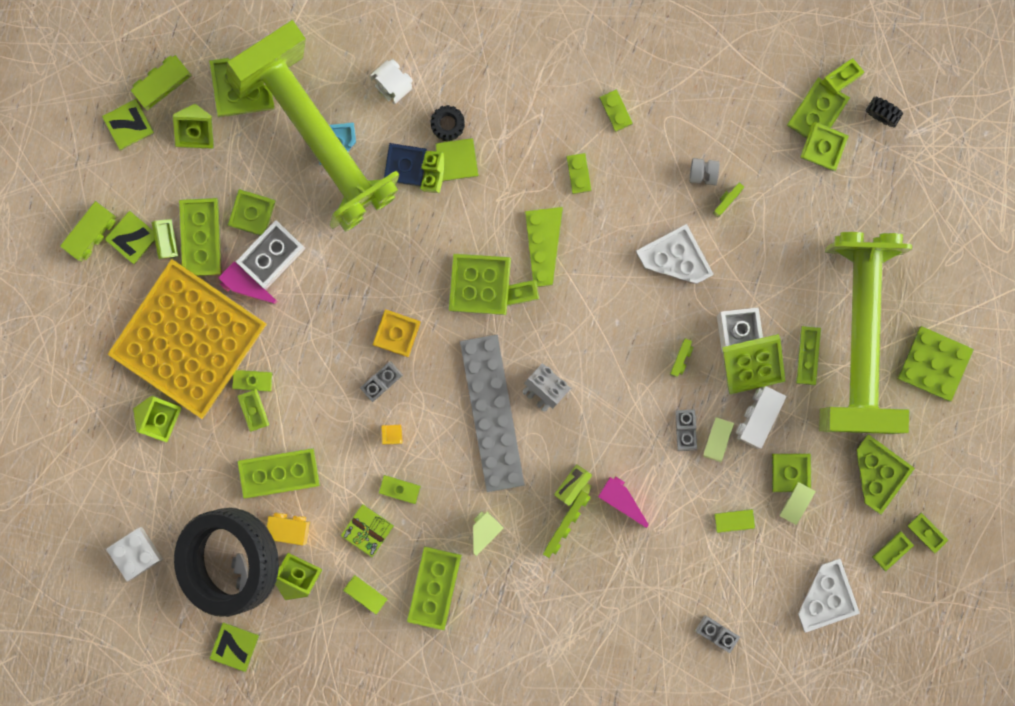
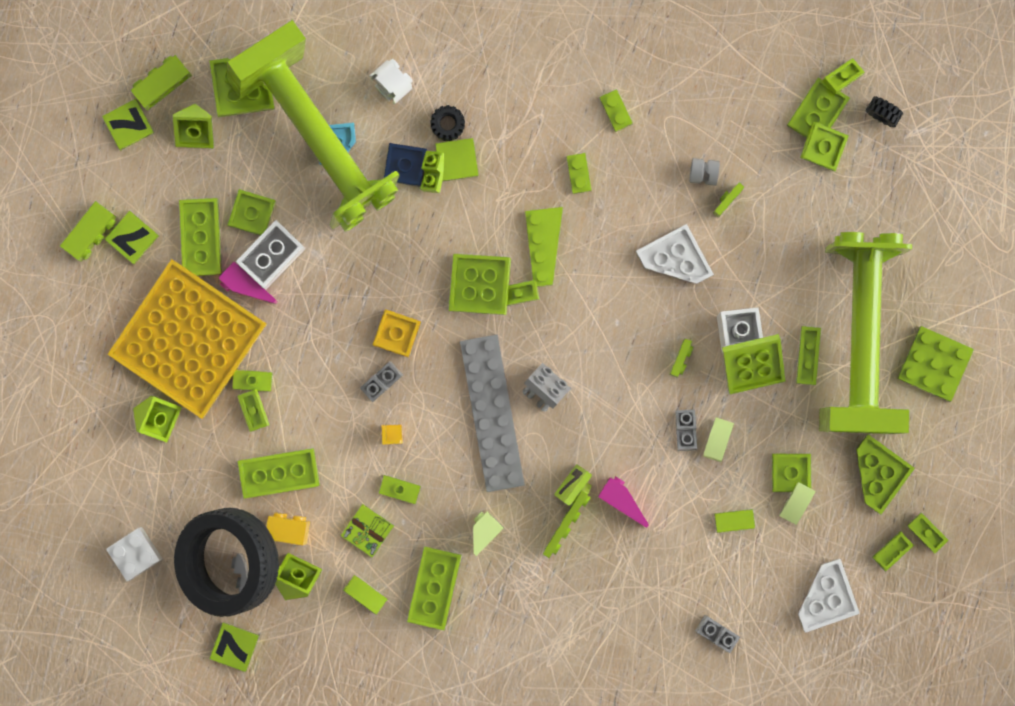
(165, 239): lime tile -> none
(760, 417): white brick -> none

